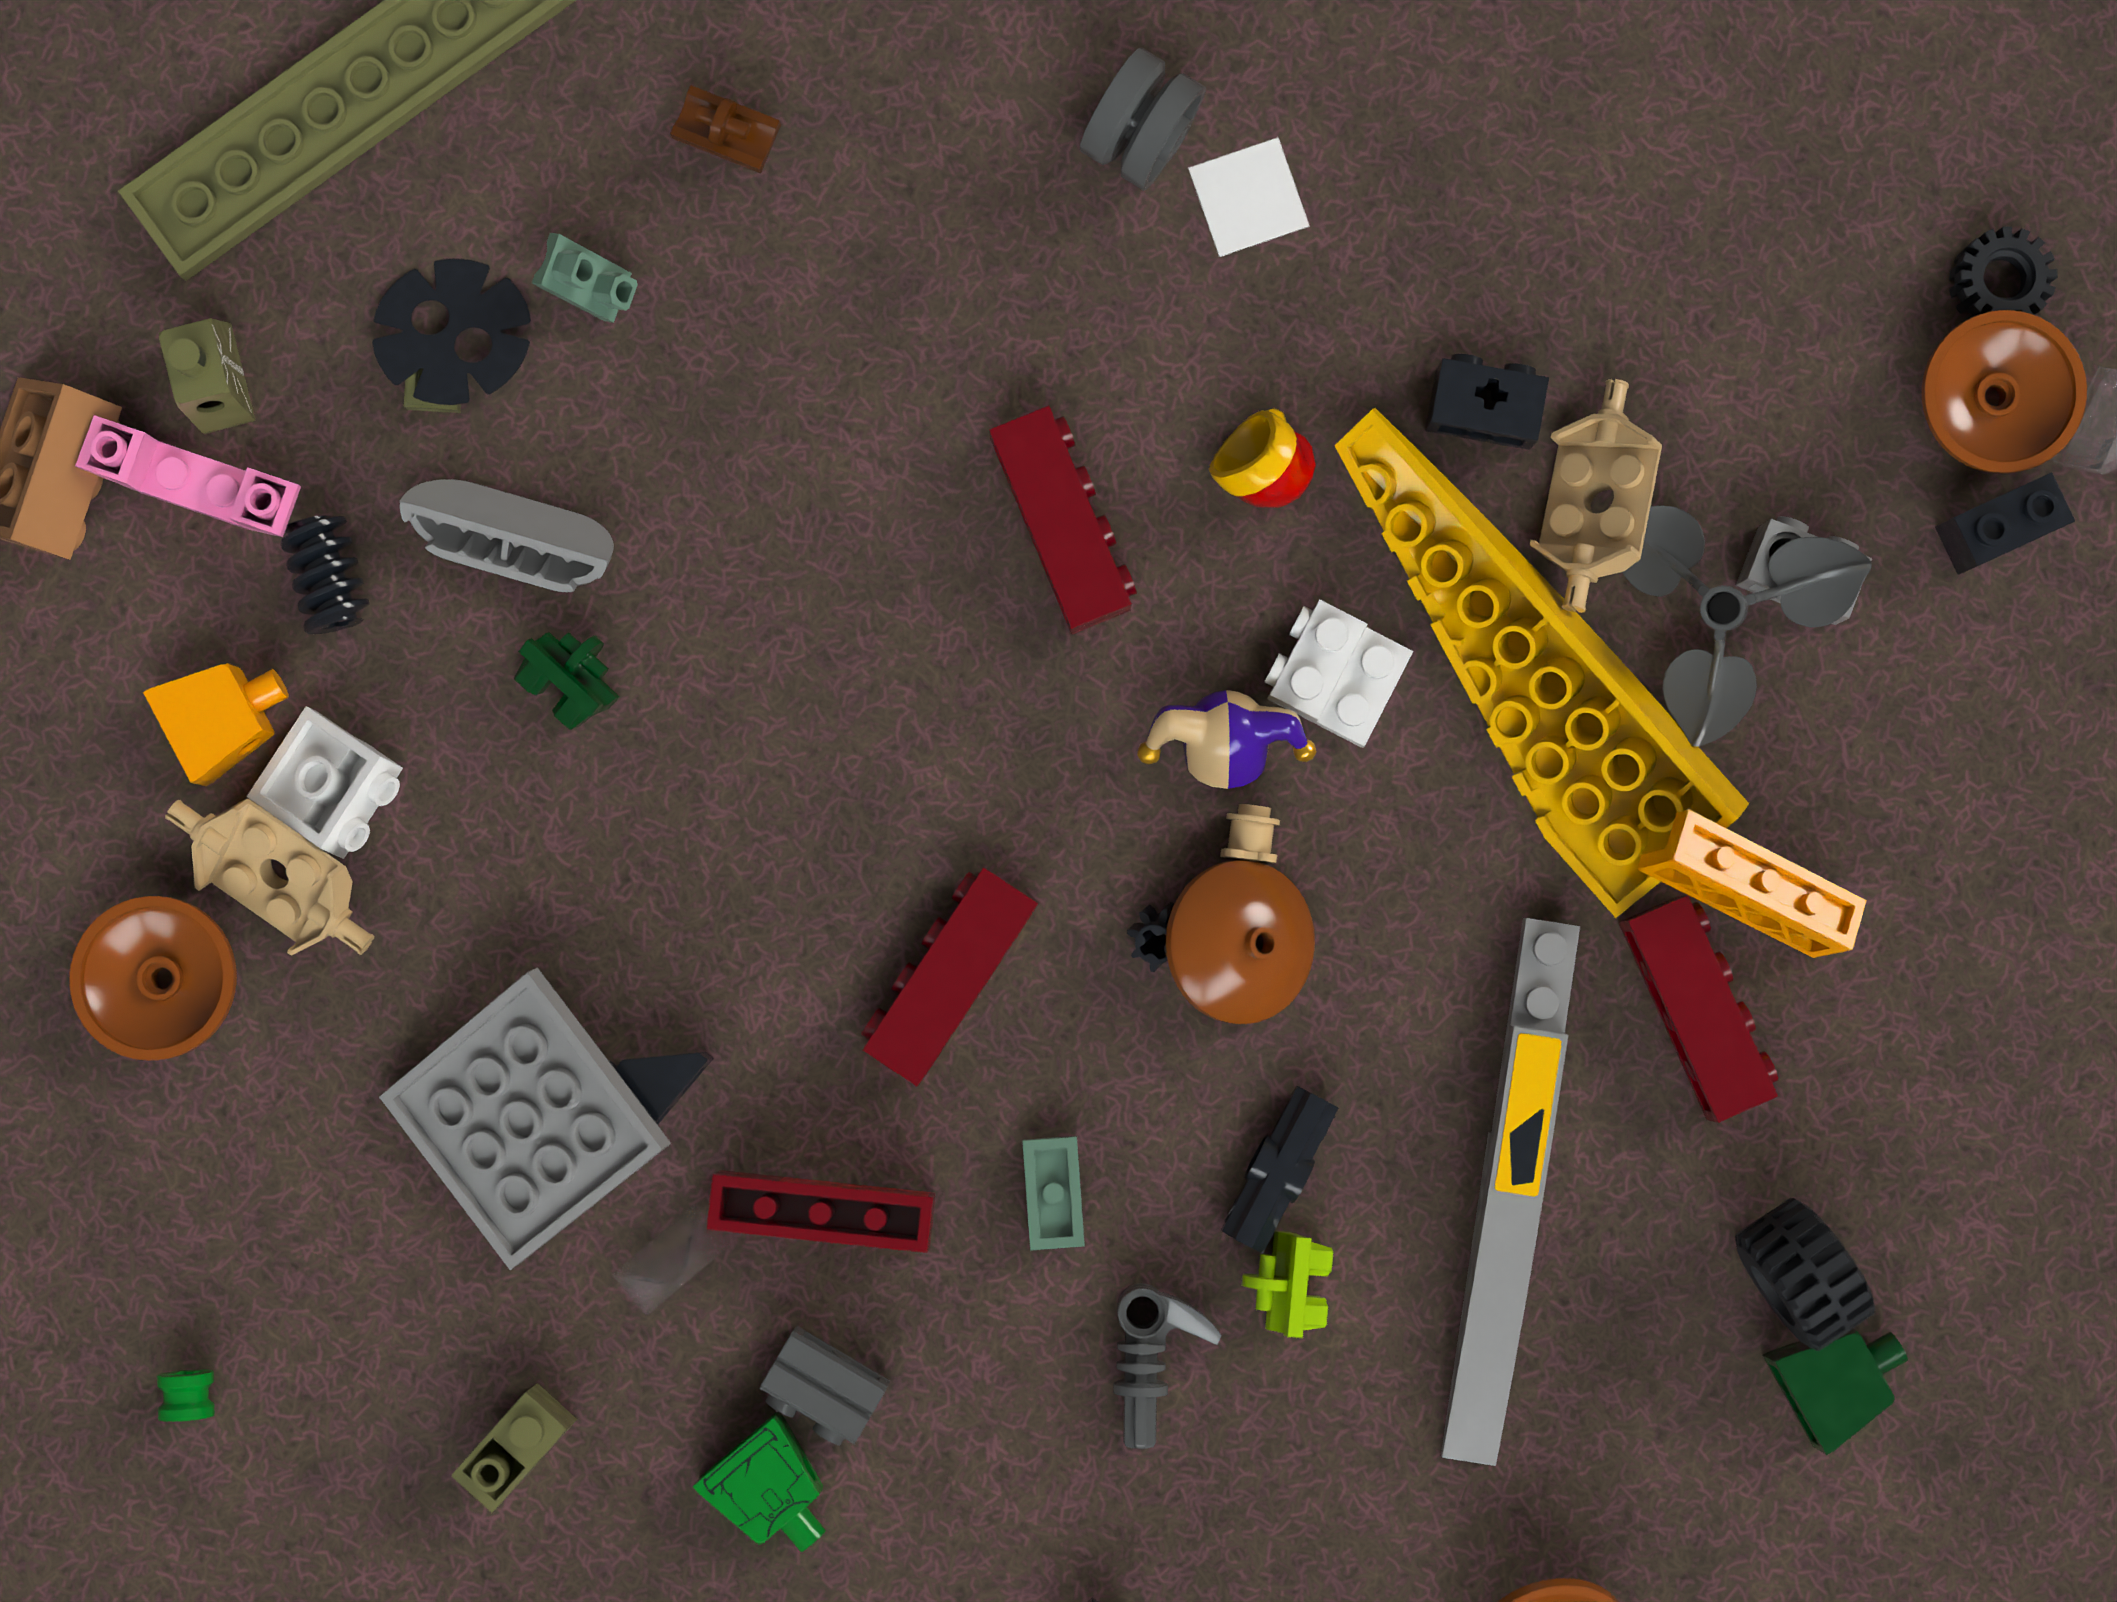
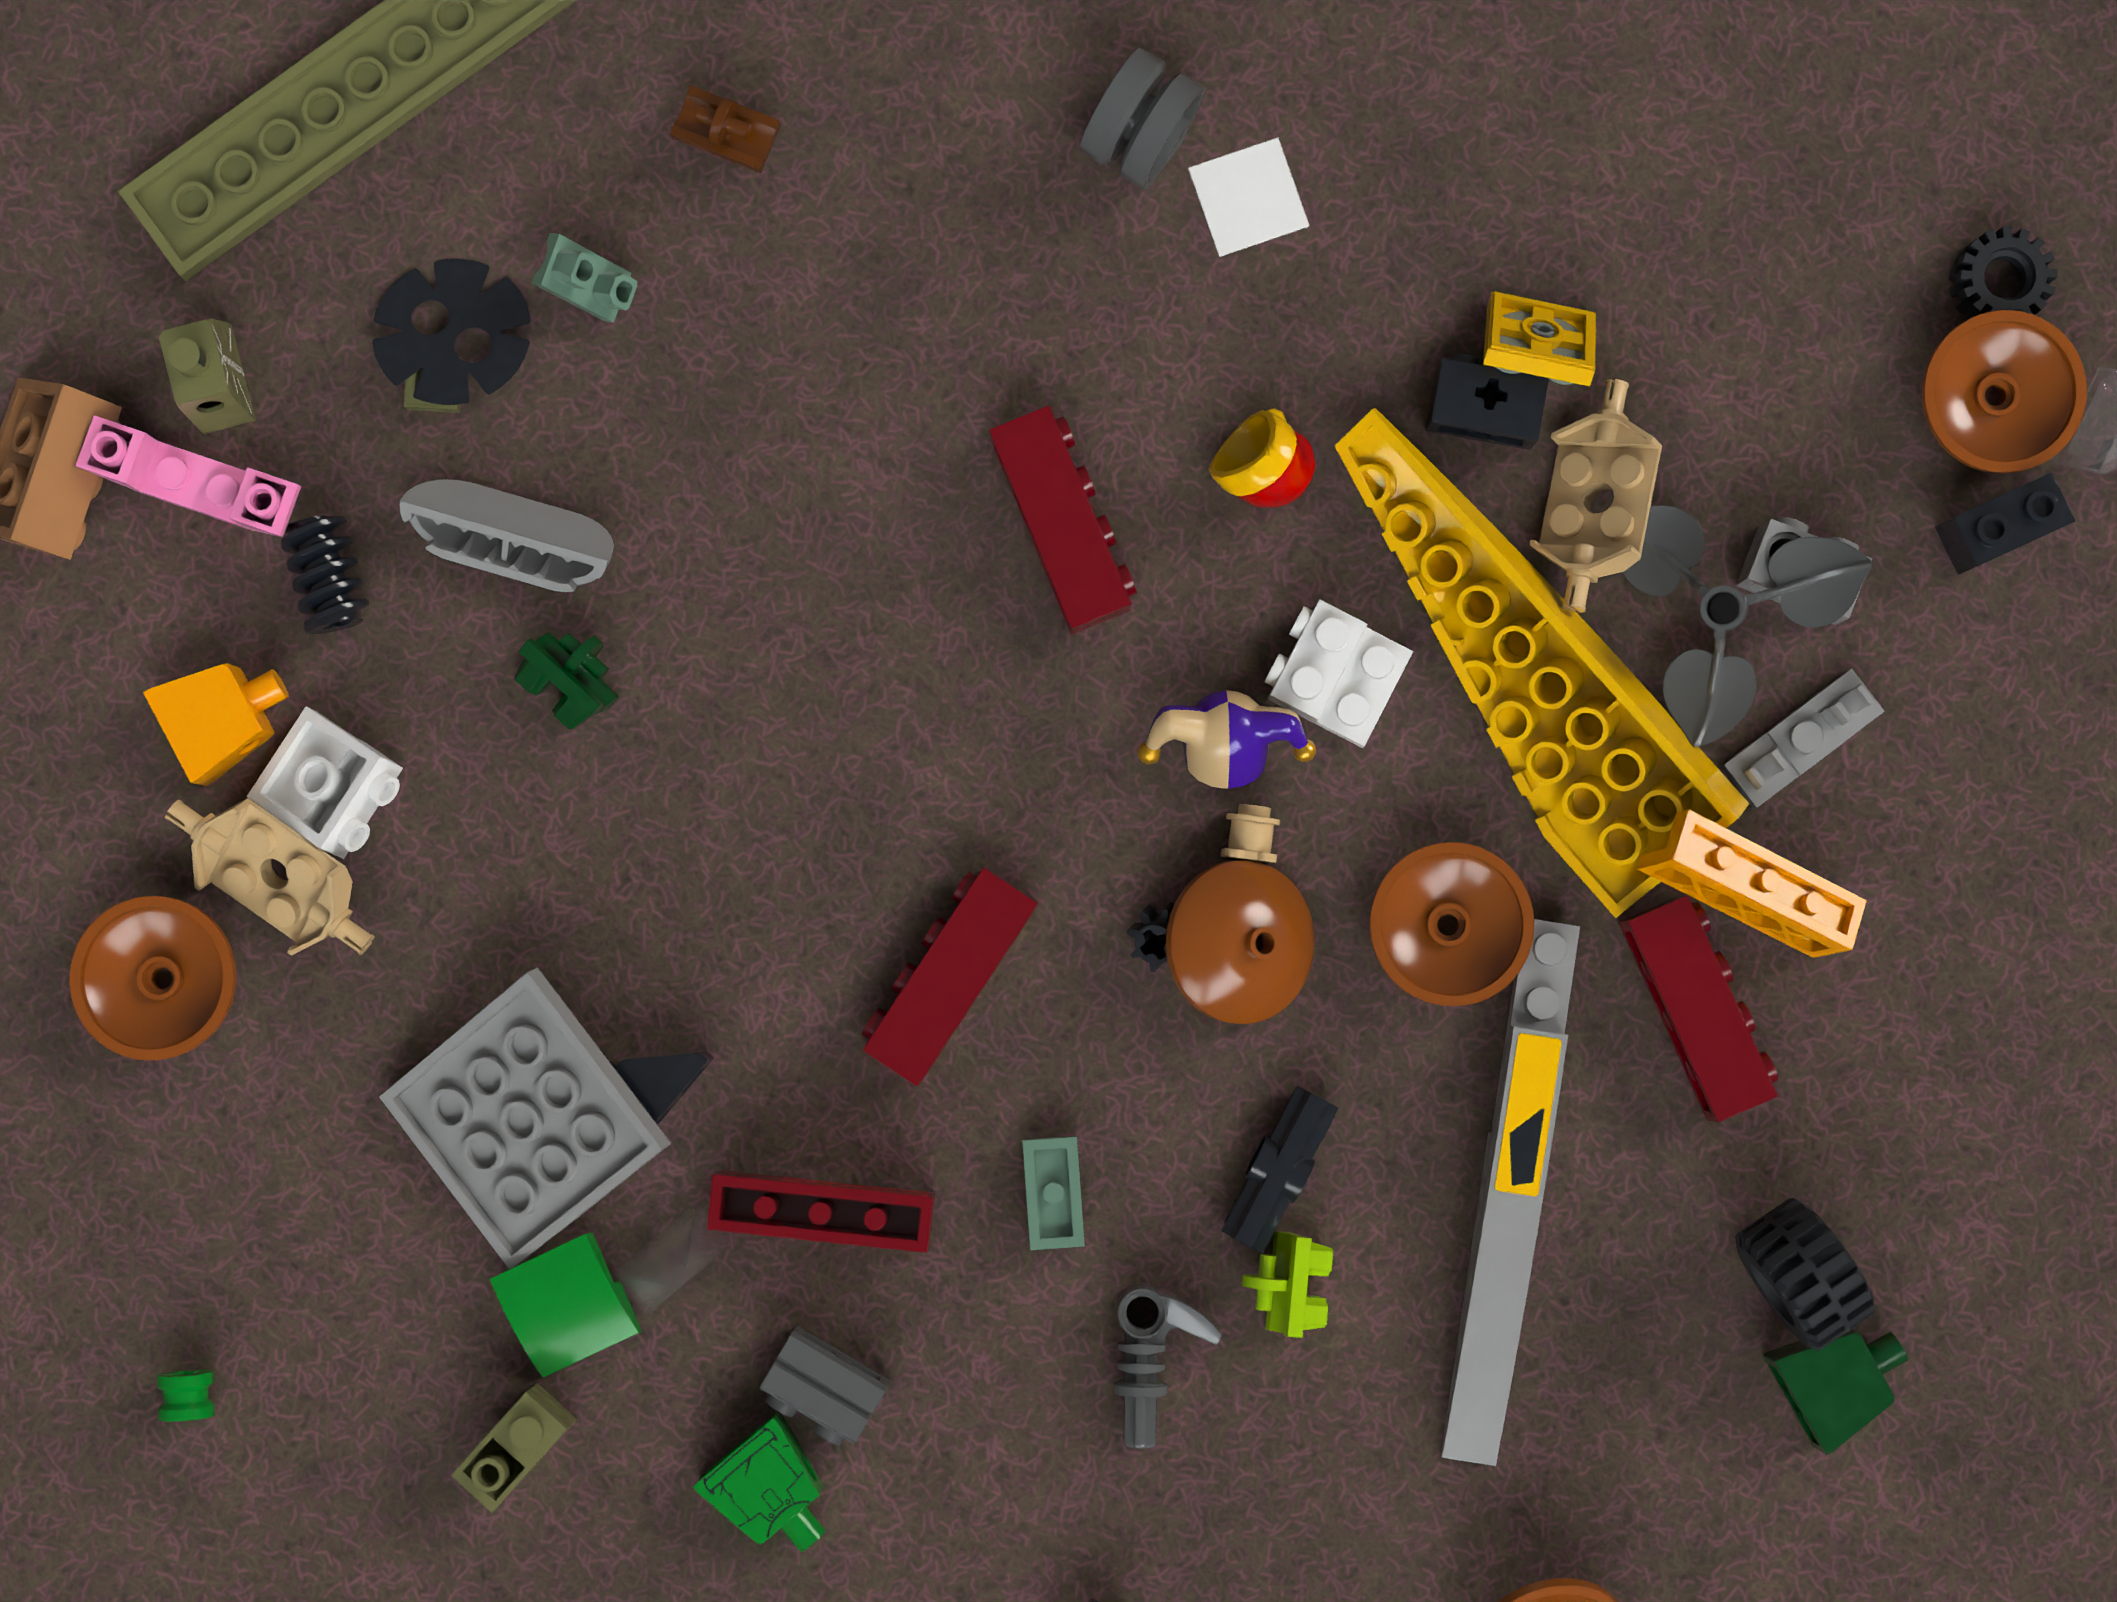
(565, 1305): none -> green slope
(1490, 917): none -> dark orange dish
(1540, 339): none -> yellow piece
(1802, 738): none -> light grey plate

